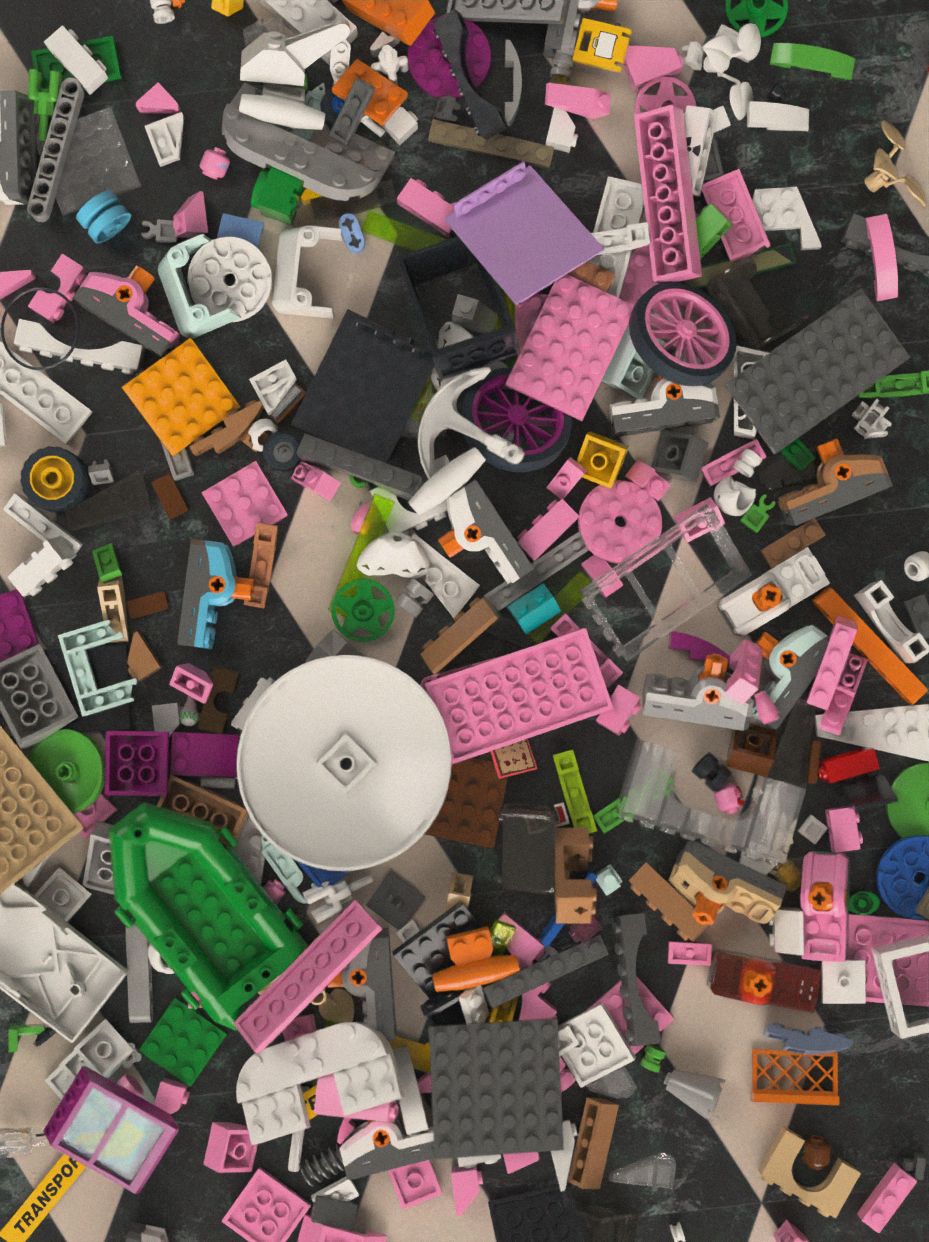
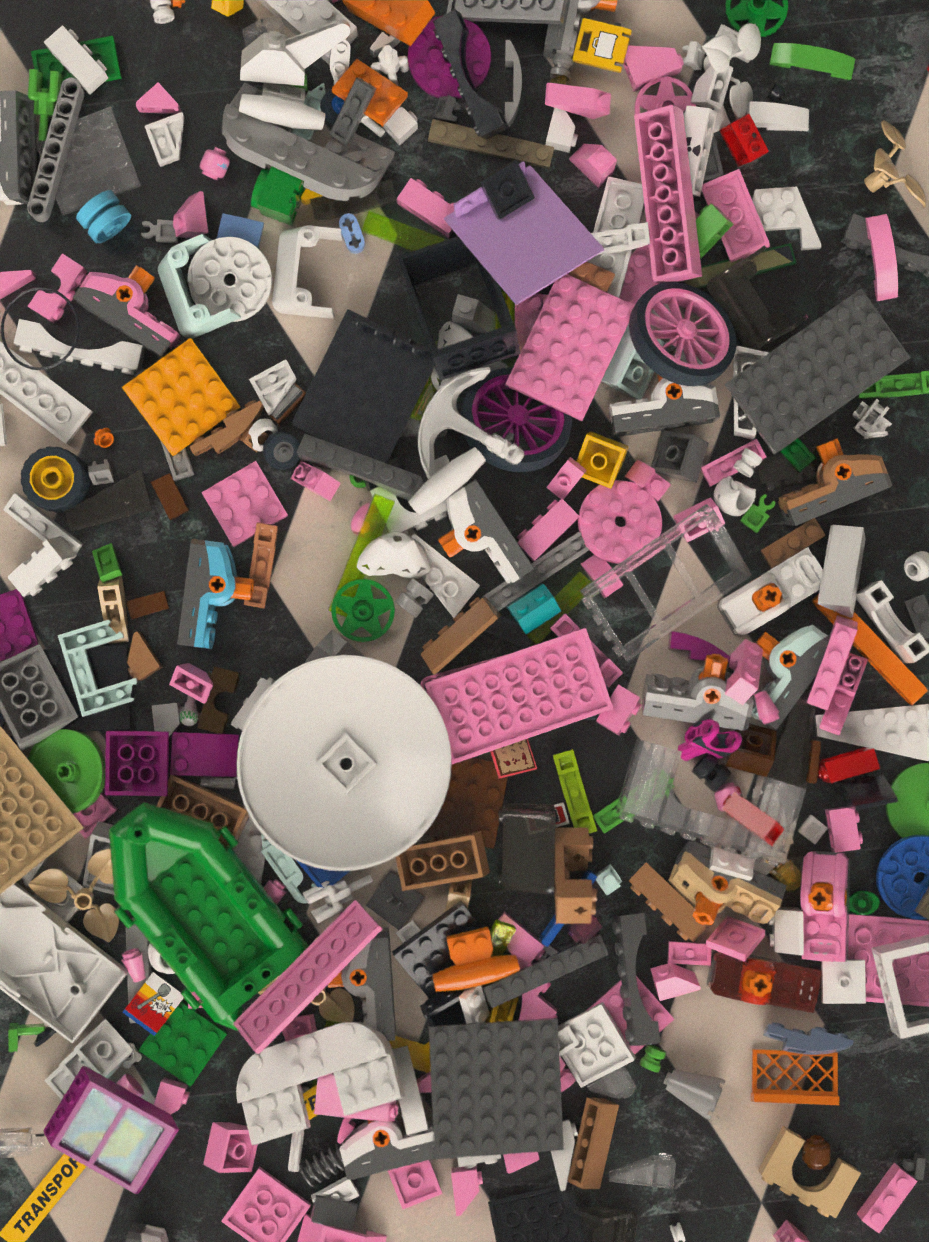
(52, 887): none -> tan plant
(103, 437): none -> orange plate
(134, 964): none -> bright pink cone
(153, 1004): none -> sticker
(443, 861): none -> medium nougat brick
(506, 189): none -> black plate
(594, 162): none -> bright pink slope
(673, 981): none -> bright pink slope
(703, 739): none -> dark pink connector
(712, 88): none -> white slope
(731, 864): none -> white plate
(735, 938): none -> bright pink plate
(740, 140): none -> red window
(752, 818): none -> slope
(842, 569): none -> white slope

